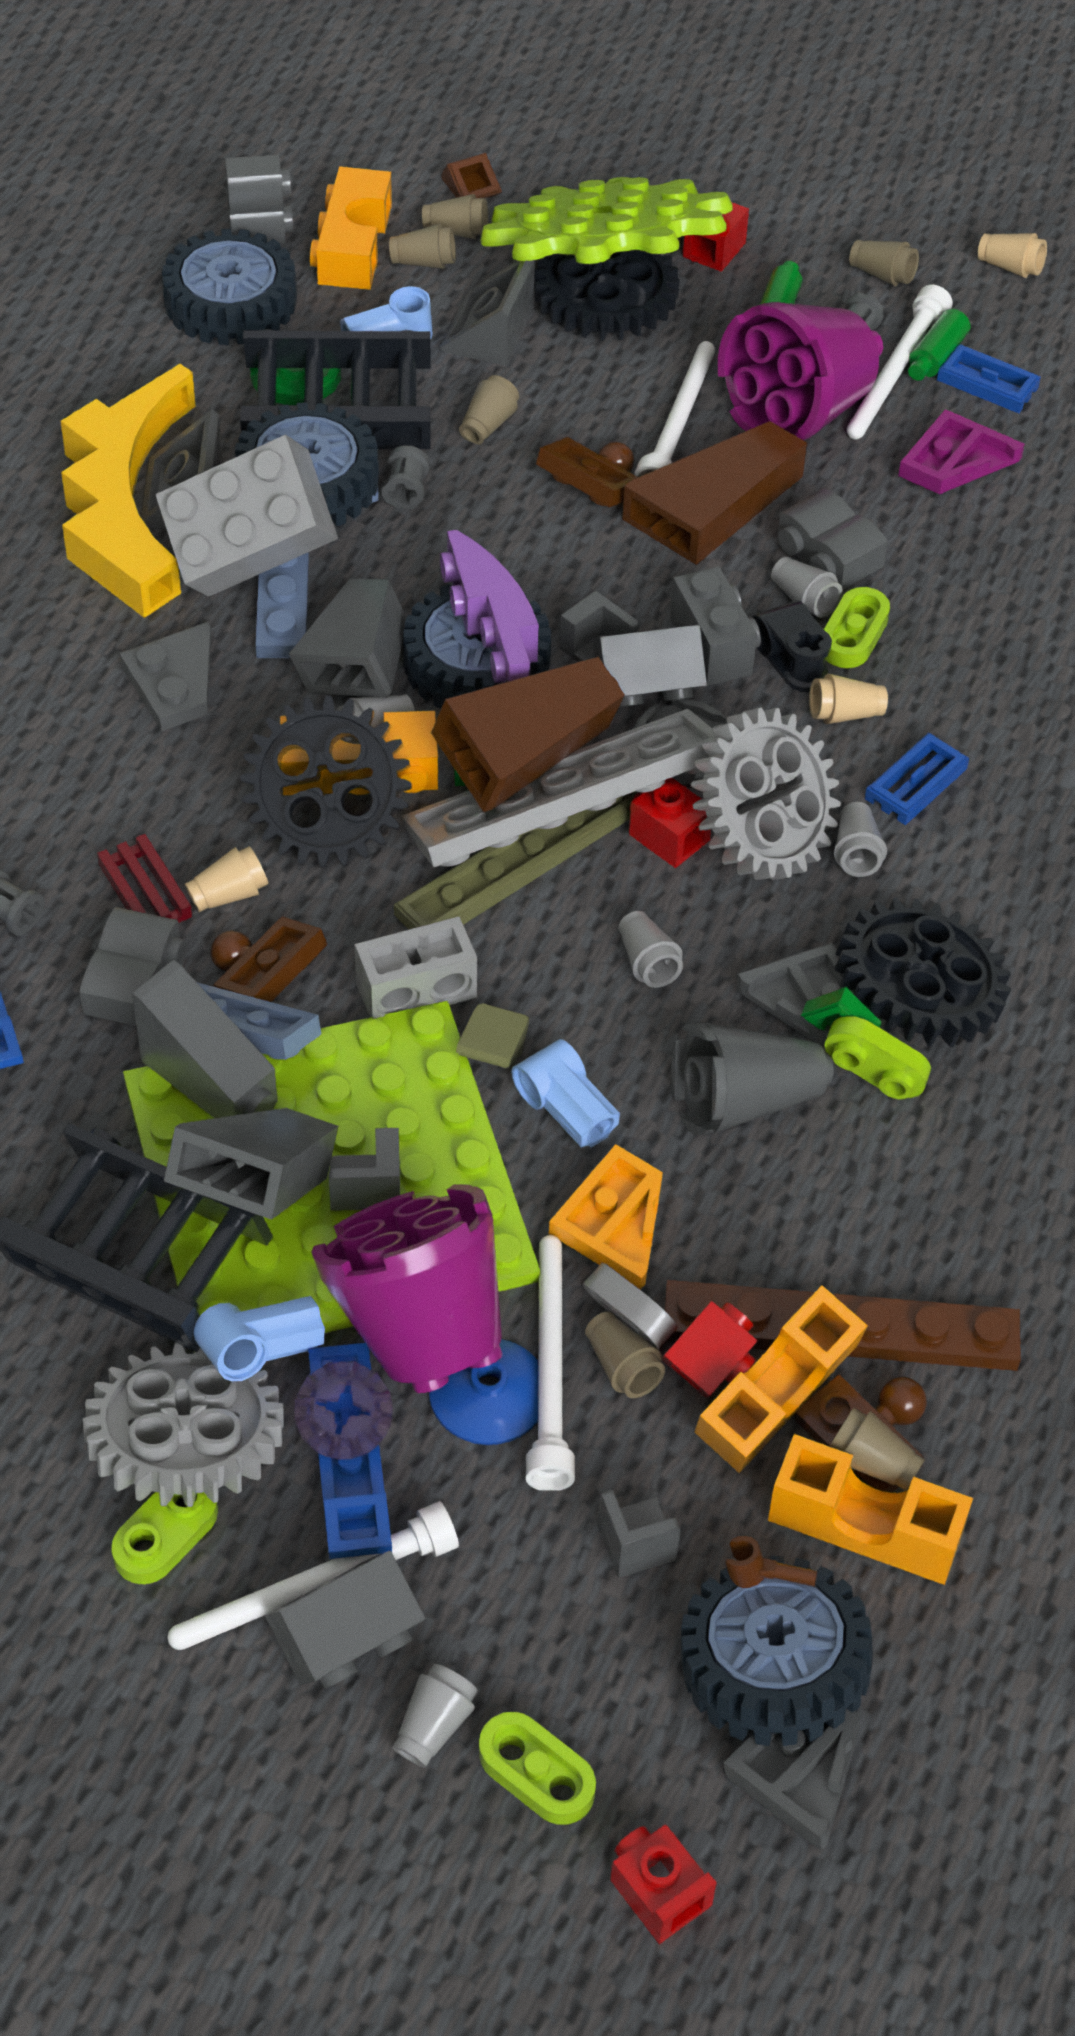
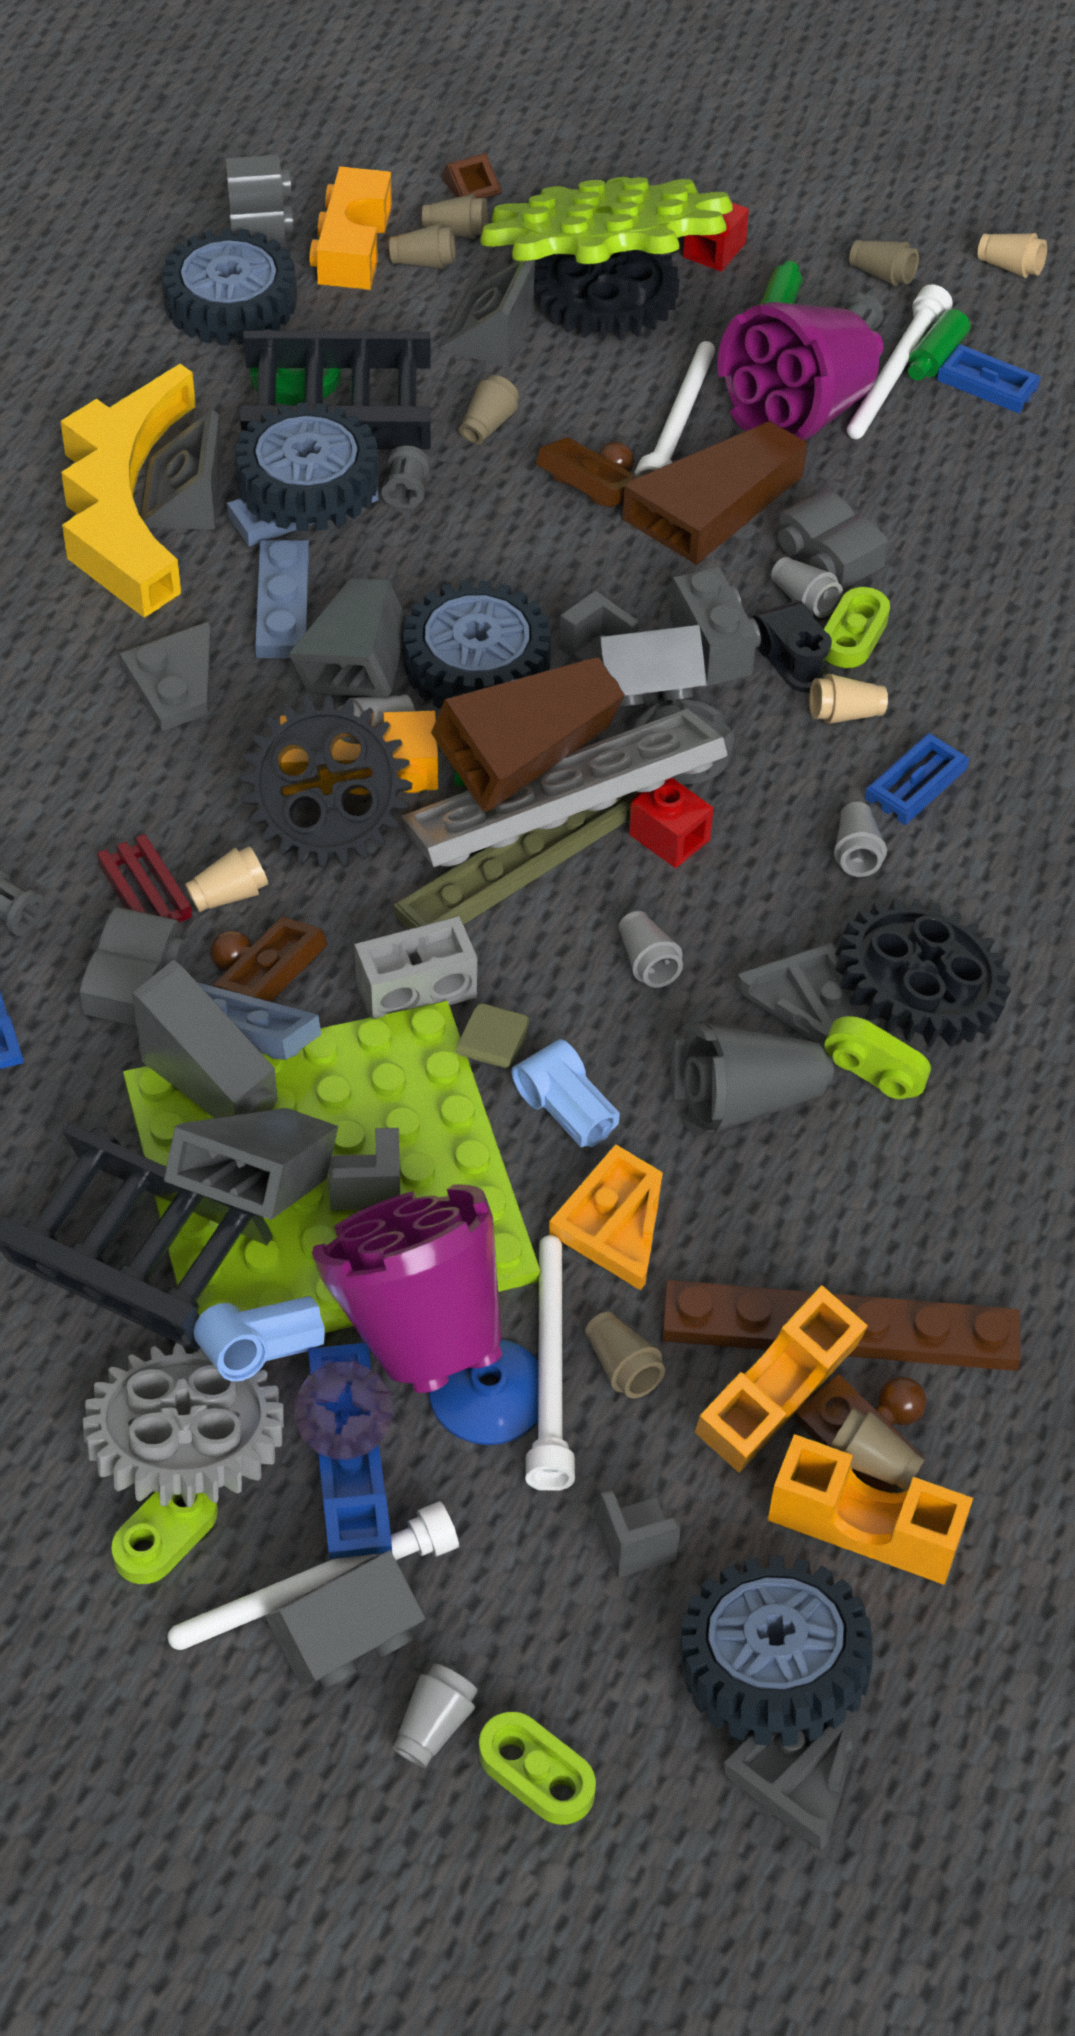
(246, 516): light grey brick -> none
(407, 310): light blue piece -> none
(490, 606): medium lavender slope -> none
(630, 1305): light grey beam -> none
(667, 1901): red brick -> none
(713, 1348): red brick -> none
(748, 761): light grey gear -> none
(752, 1568): reddish brown hand -> none
(834, 1005): green tile -> none
(957, 453): magenta wing -> none

